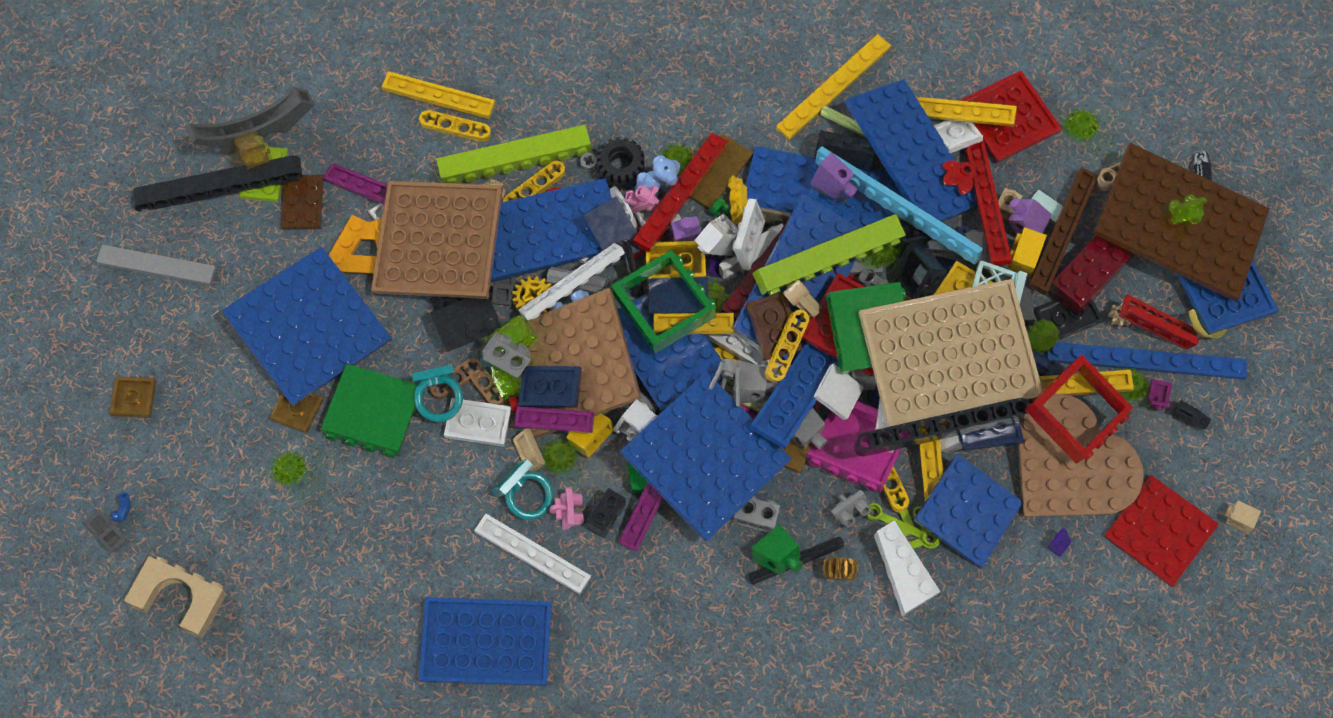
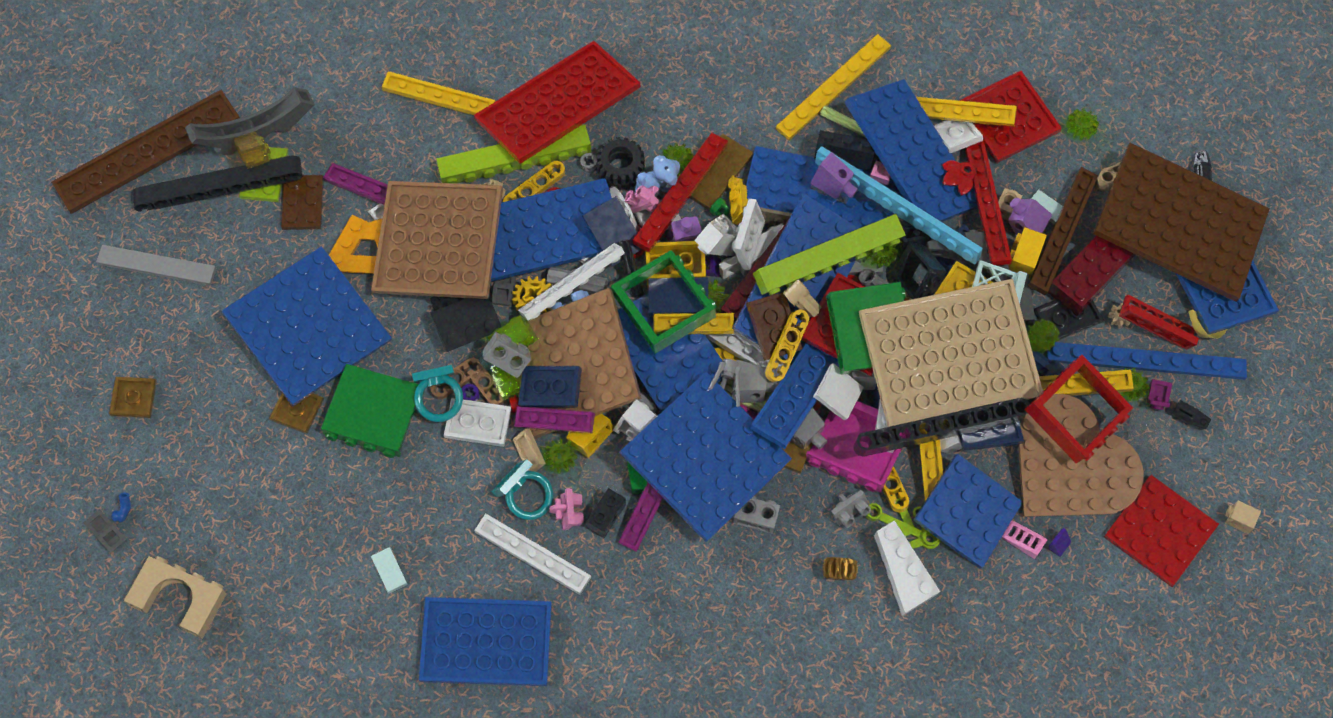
(140, 153): none -> reddish brown plate
(283, 474): clear neon green gear -> none
(389, 570): none -> light aqua tile
(456, 123): yellow beam -> none
(467, 387): none -> dark purple bush
(557, 101): none -> red plate
(777, 552): green torso -> none
(806, 556): black axle -> none
(880, 174): none -> bright pink plate
(1032, 552): none -> bright pink slope
(1190, 210): clear neon green hips -> none

